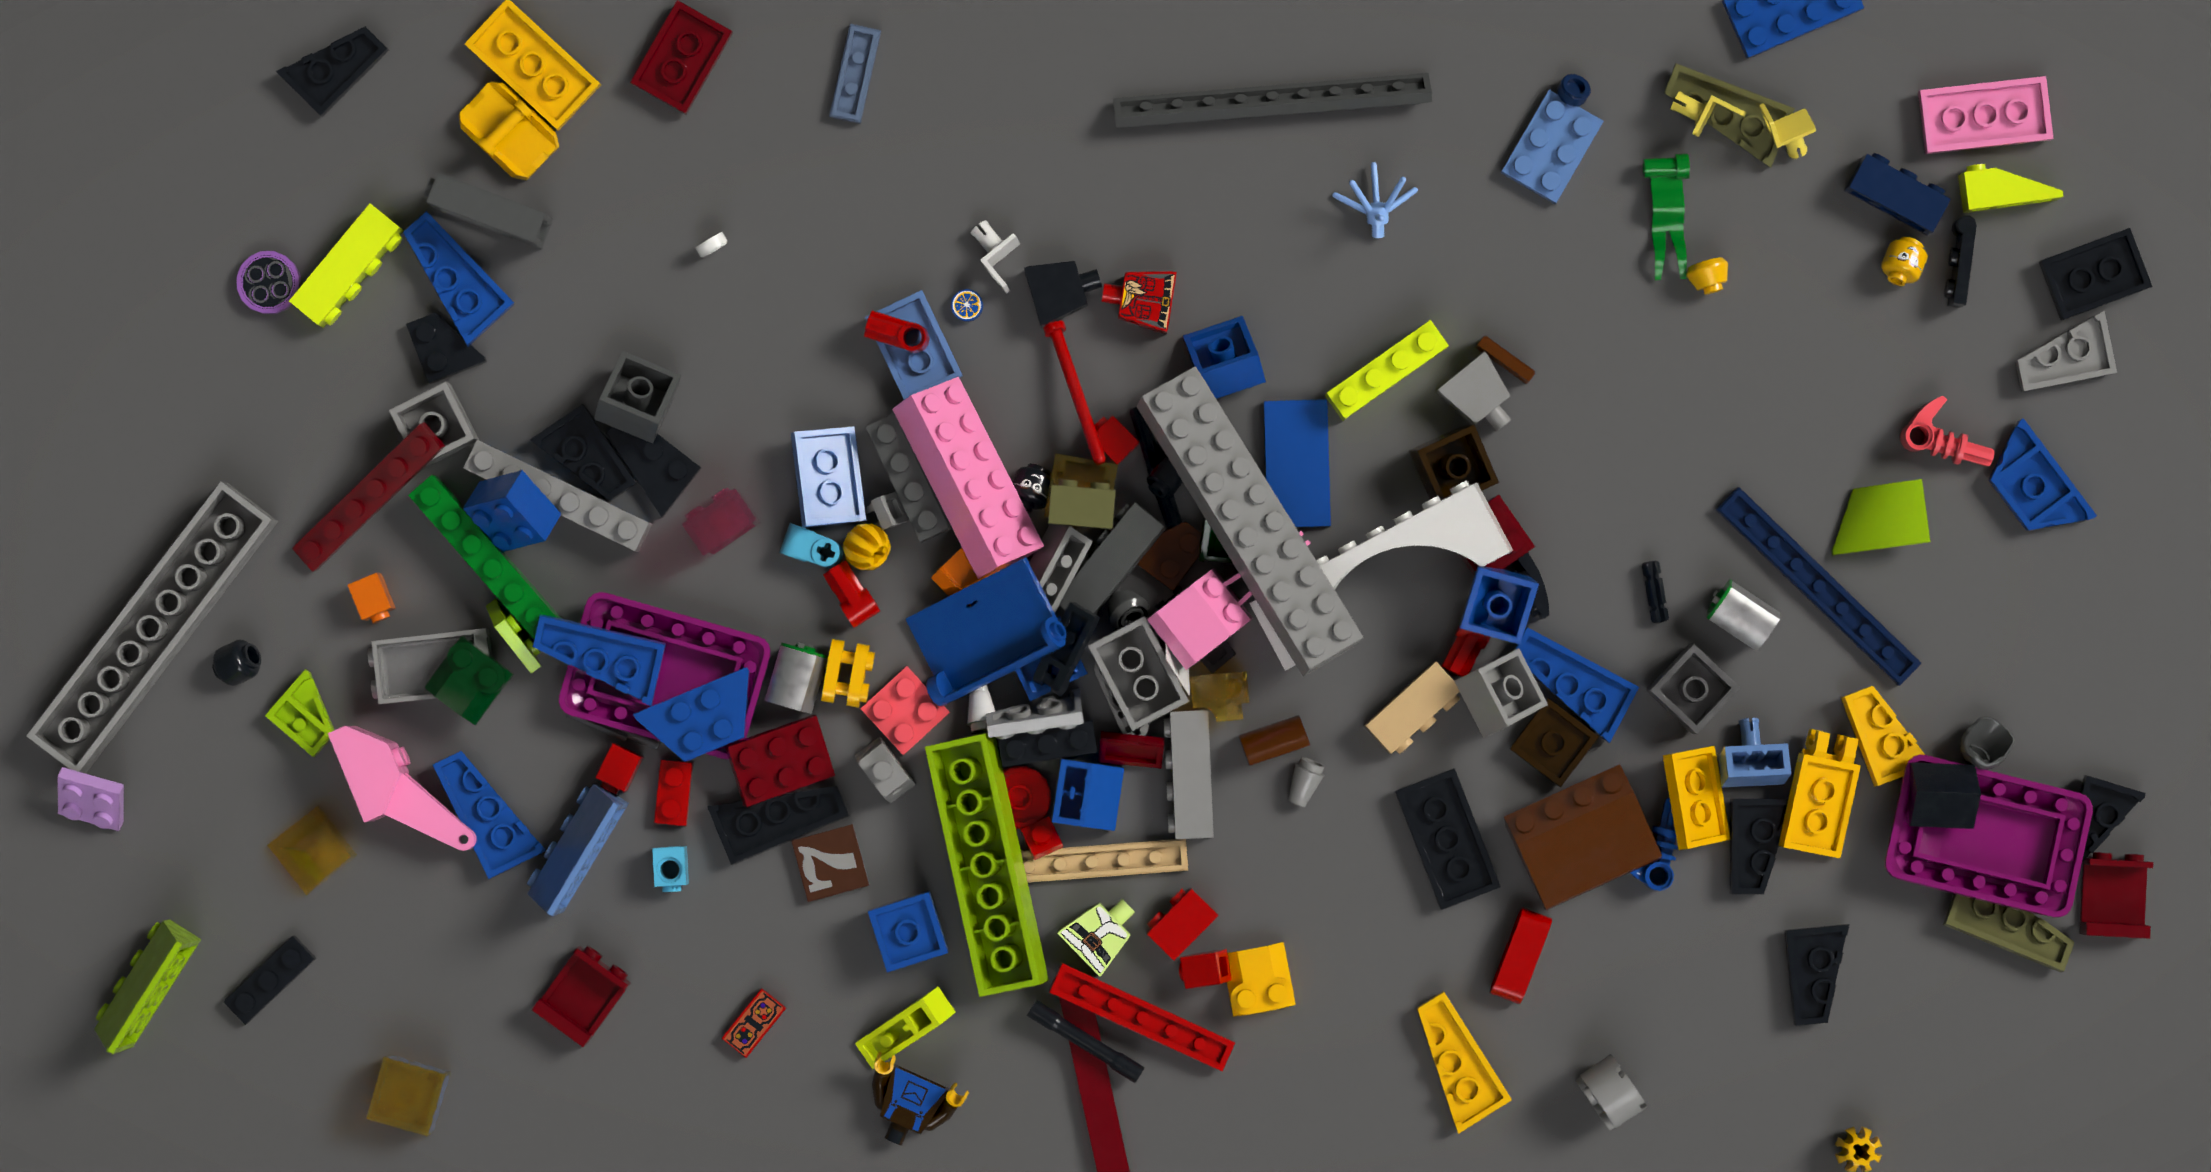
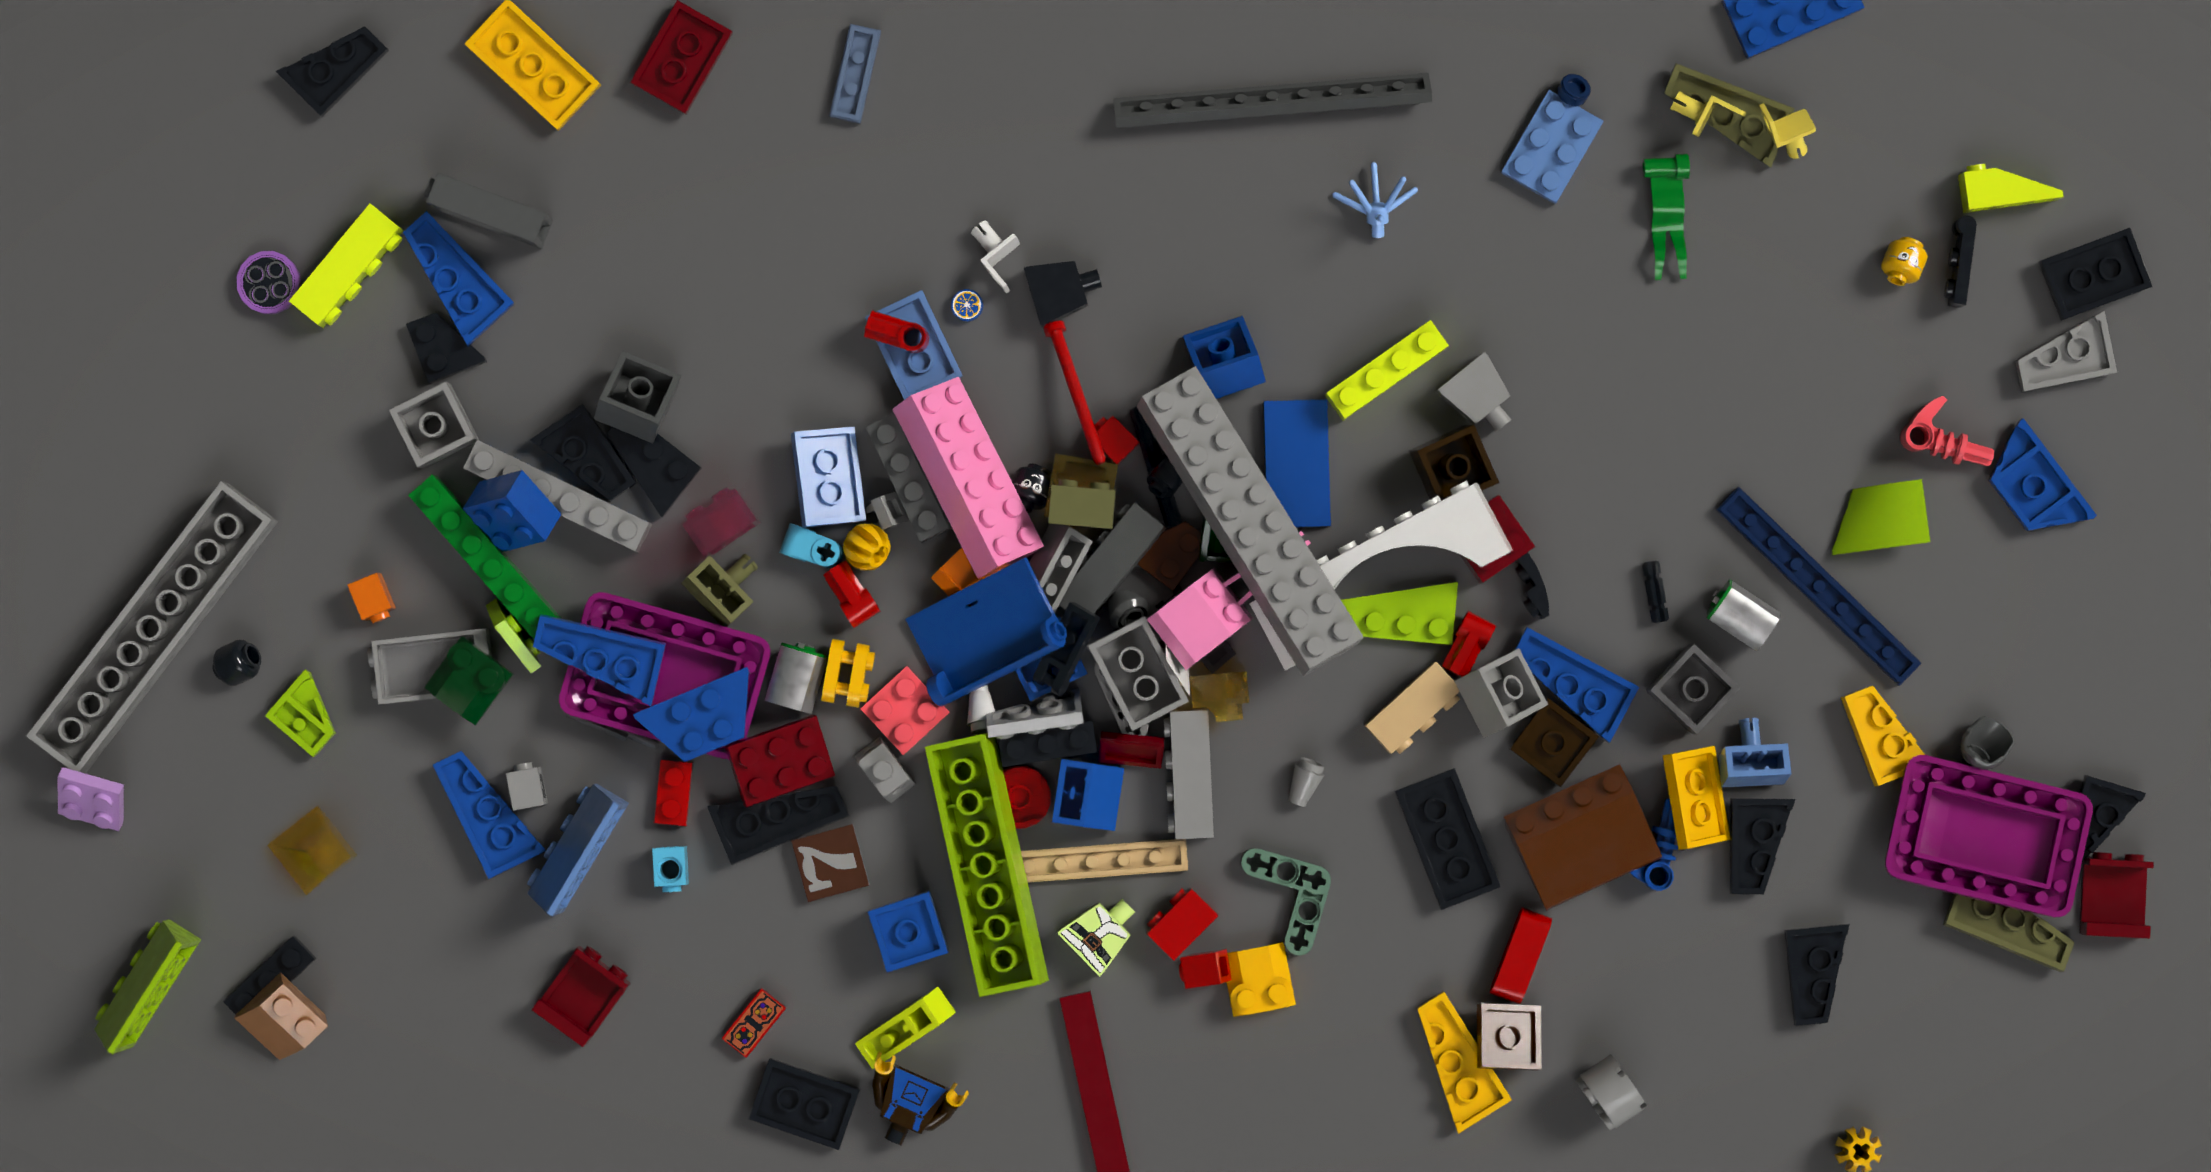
(282, 1018): none -> medium nougat slope
(368, 497): dark red plate -> none
(383, 787): bright pink slope -> none
(408, 1095): clear yellow container -> none
(508, 130): yellow shield -> none
(526, 786): none -> light grey brick
(618, 768): red brick -> none
(711, 245): white tile -> none
(720, 590): none -> olive brick
(804, 1104): none -> black plate
(1041, 838): red plate -> none
(1055, 1022): black piece -> none
(1141, 1017): red plate -> none
(1143, 298): torso -> none
(1274, 740): reddish brown brick -> none
(1305, 893): none -> sand green beam
(1407, 615): none -> lime wing
(1499, 604): blue slope -> none
(1505, 359): reddish brown tile -> none
(1509, 1037): none -> plate
(1708, 275): yellow cone -> none
(1821, 796): yellow tile -> none
(1898, 193): dark blue brick -> none
(1943, 795): black slope -> none
(1985, 115): bright pink plate -> none

